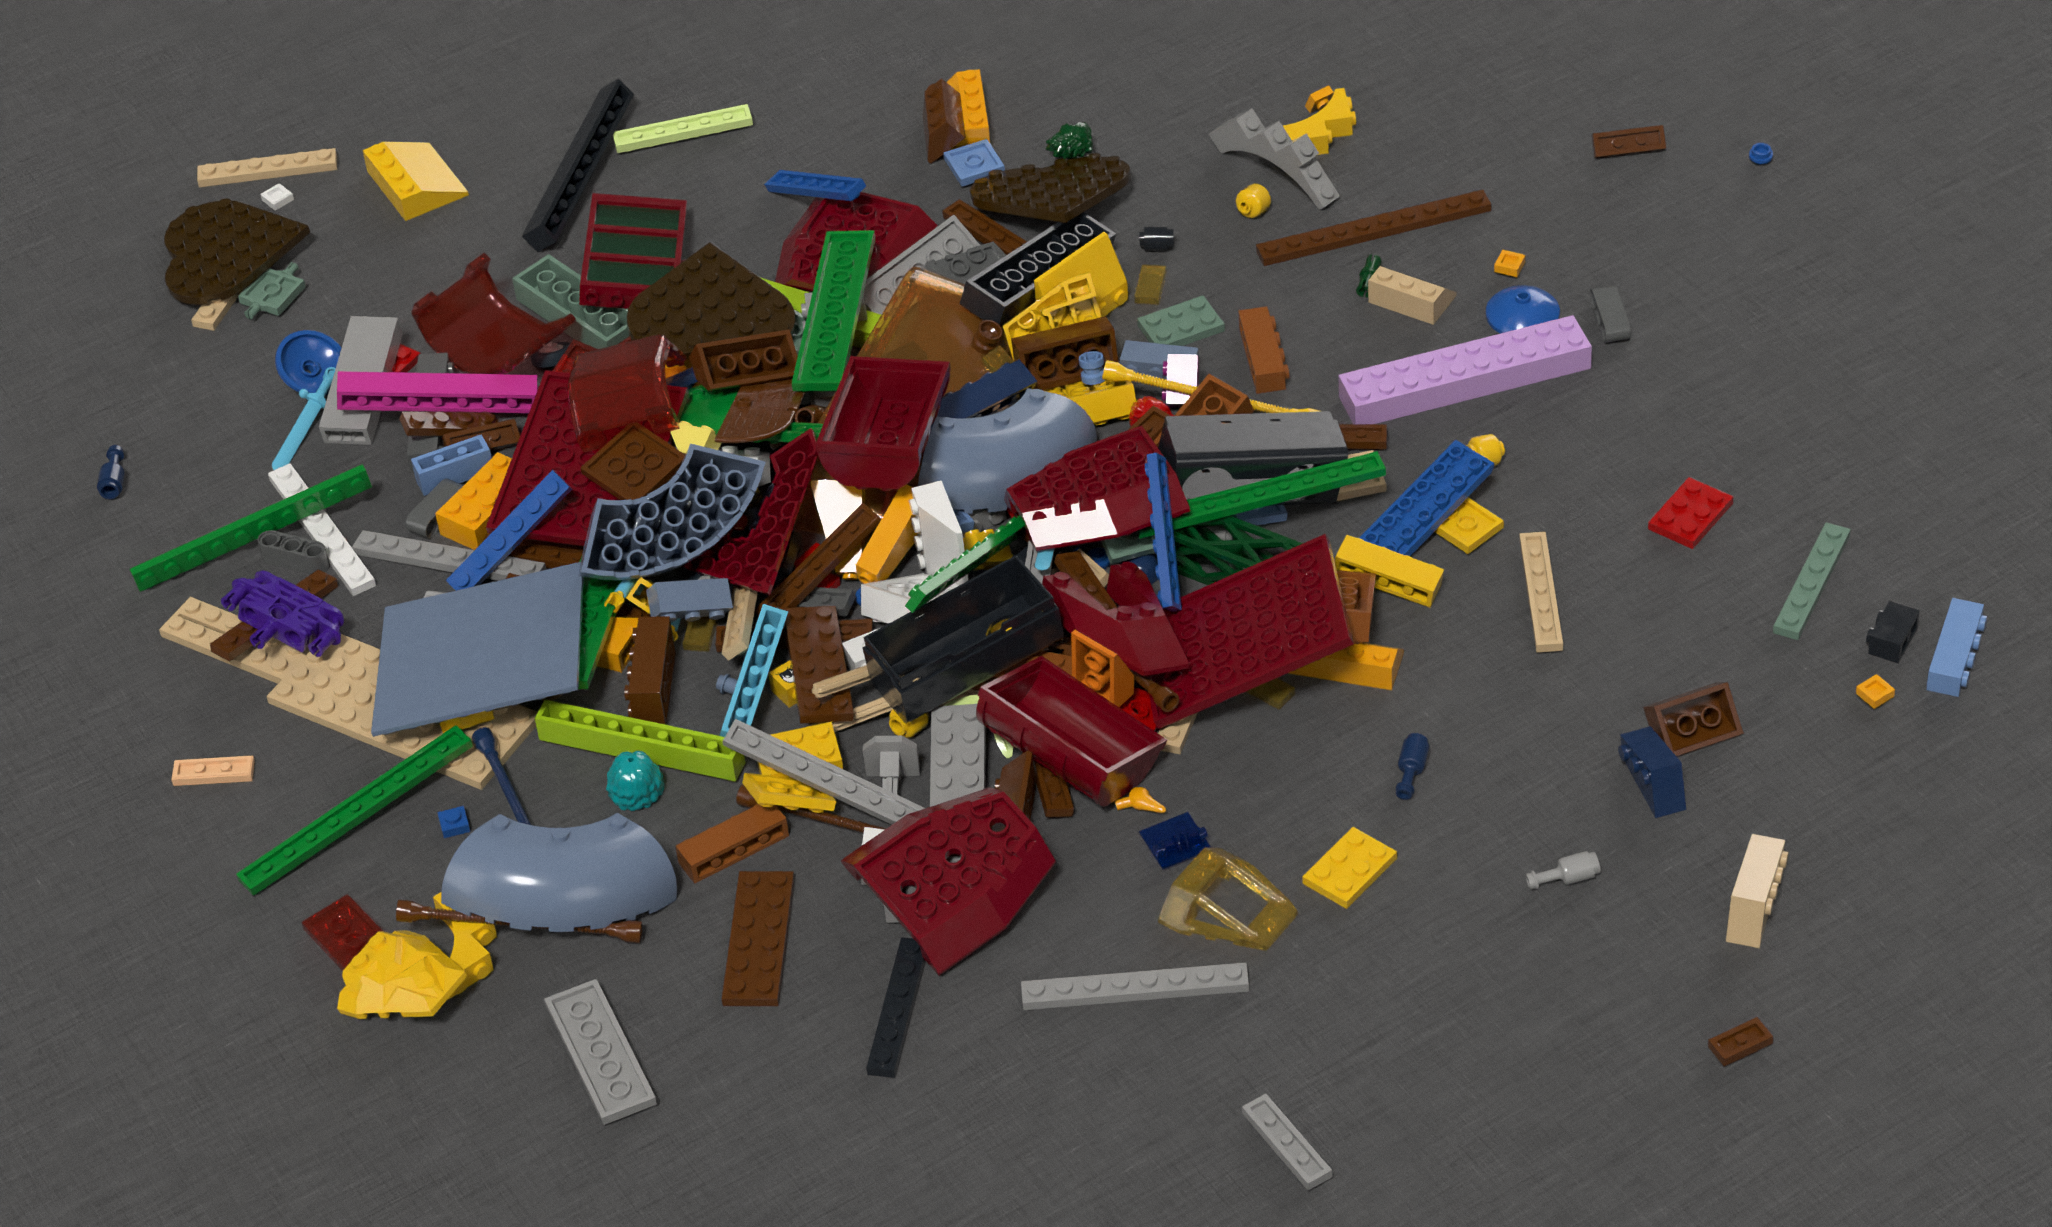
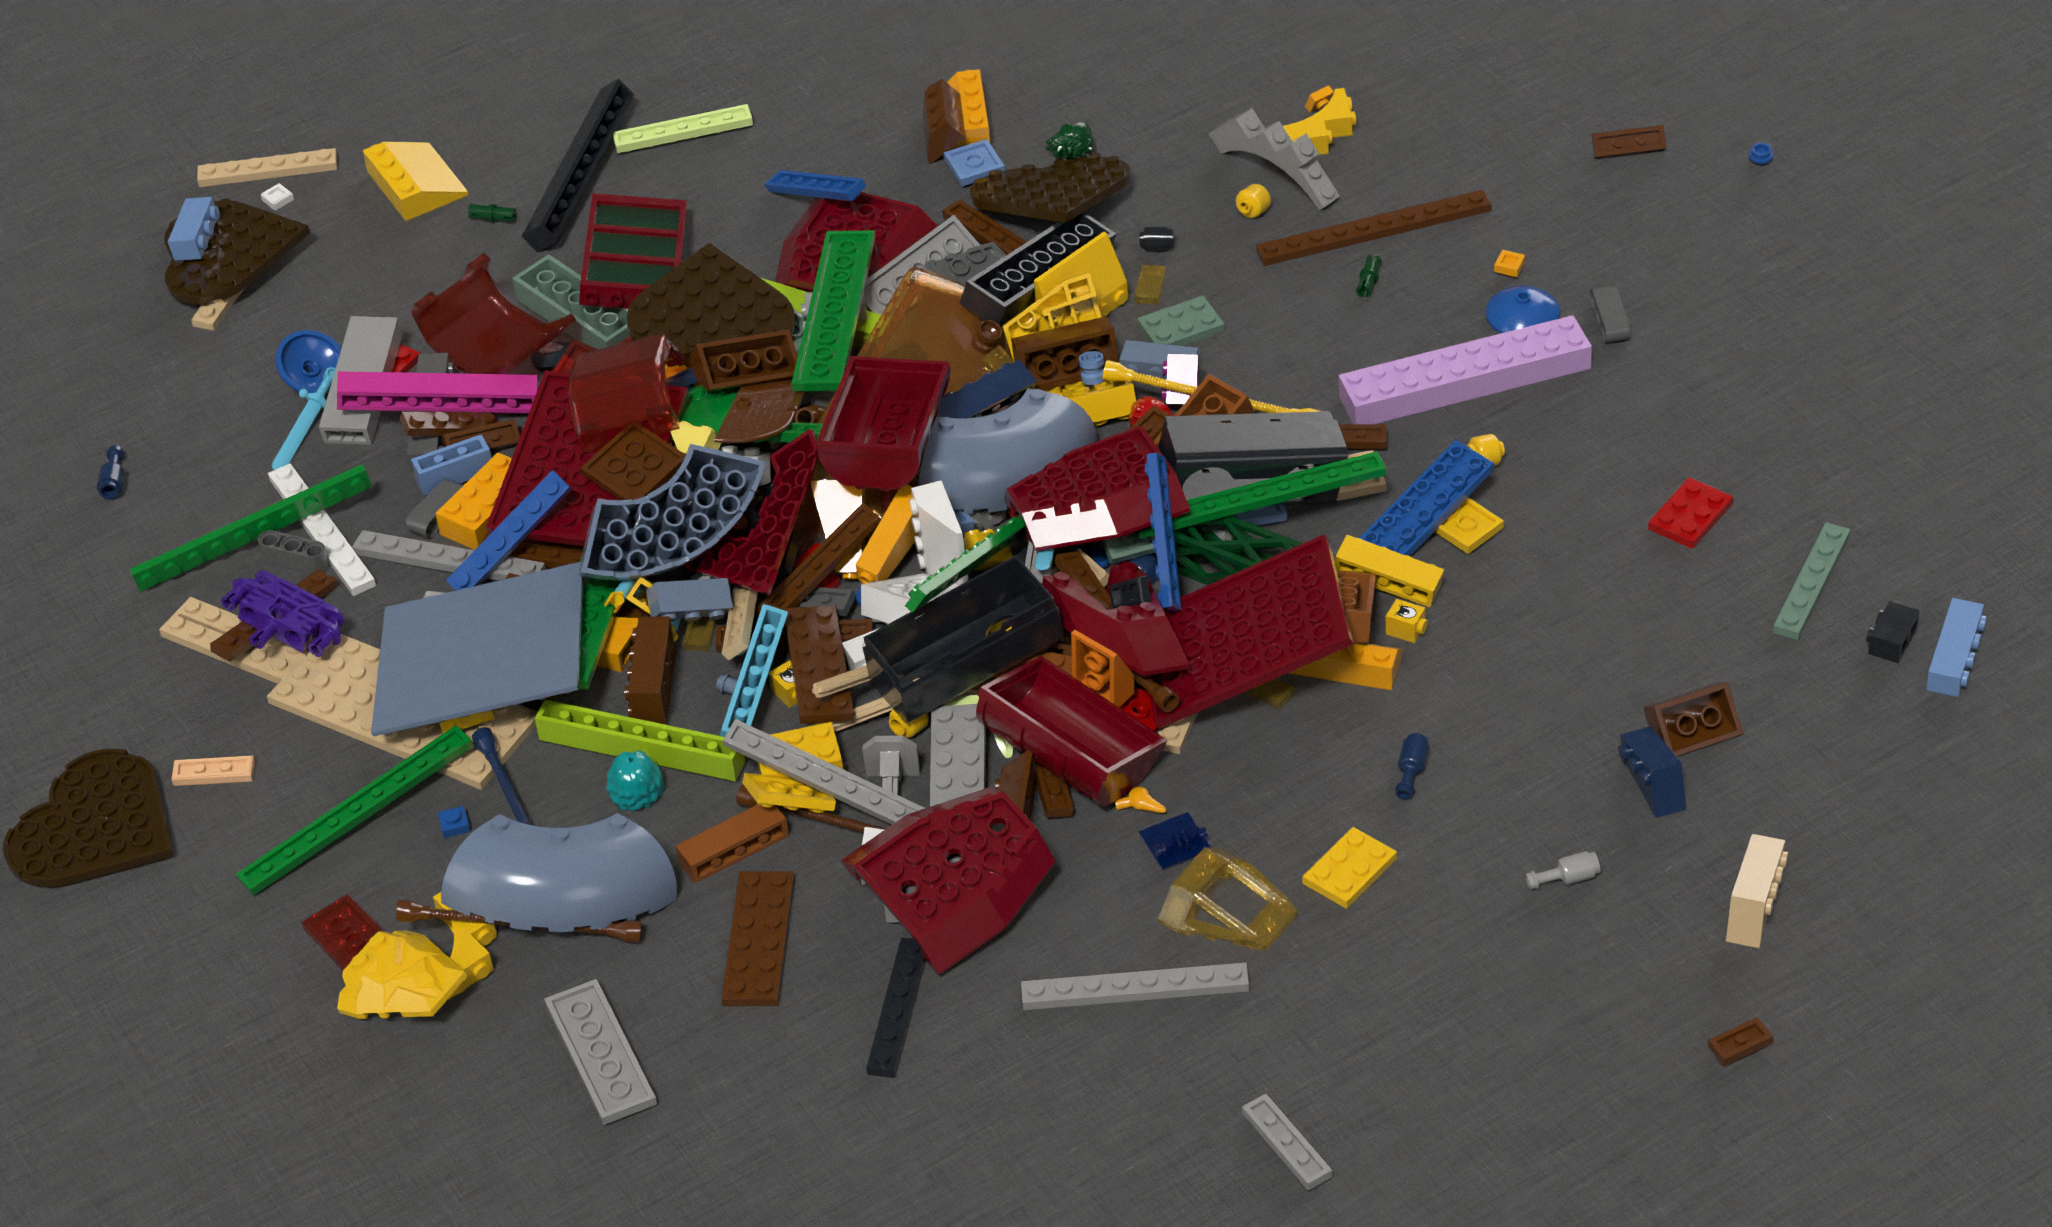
(97, 821): none -> dark brown plate
(193, 228): none -> medium blue brick
(272, 291): sand green plate -> none
(492, 213): none -> dark green pin
(1130, 592): none -> black plate
(1262, 350): dark orange brick -> none
(1406, 621): none -> yellow brick
(1408, 295): tan slope -> none
(1541, 592): tan plate -> none
(1875, 691): light orange plate -> none

